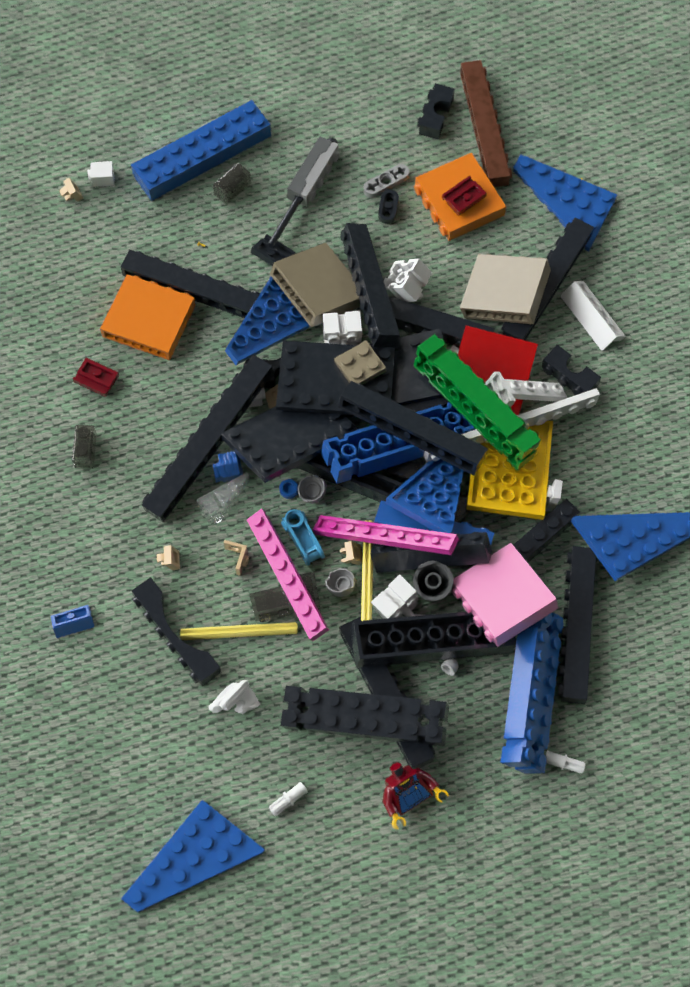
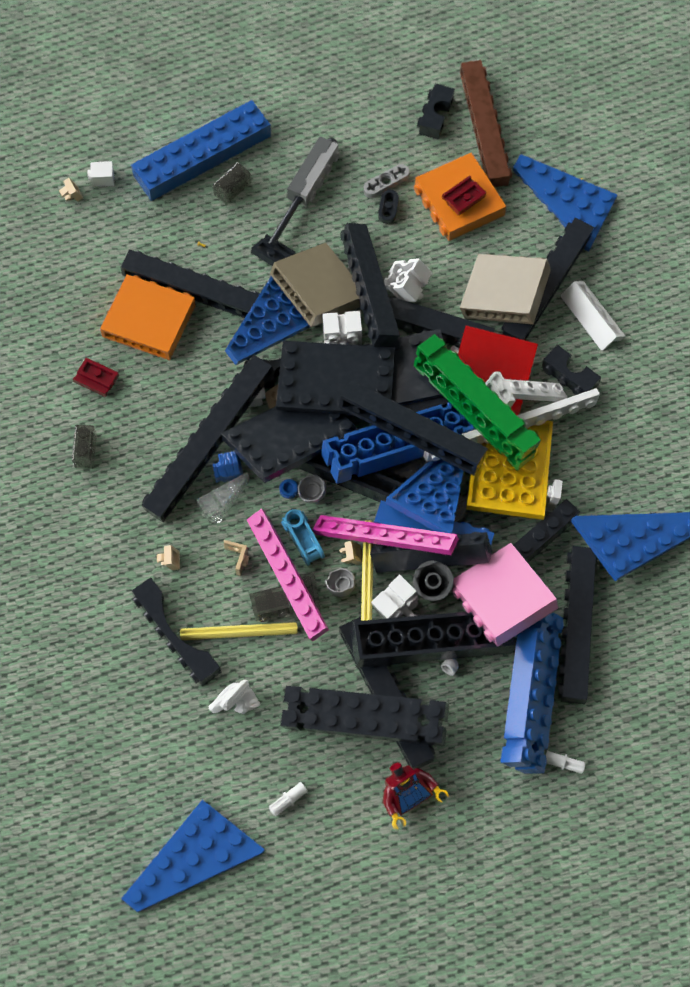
(72, 621): blue slope -> none
(360, 364): dark tan plate -> none

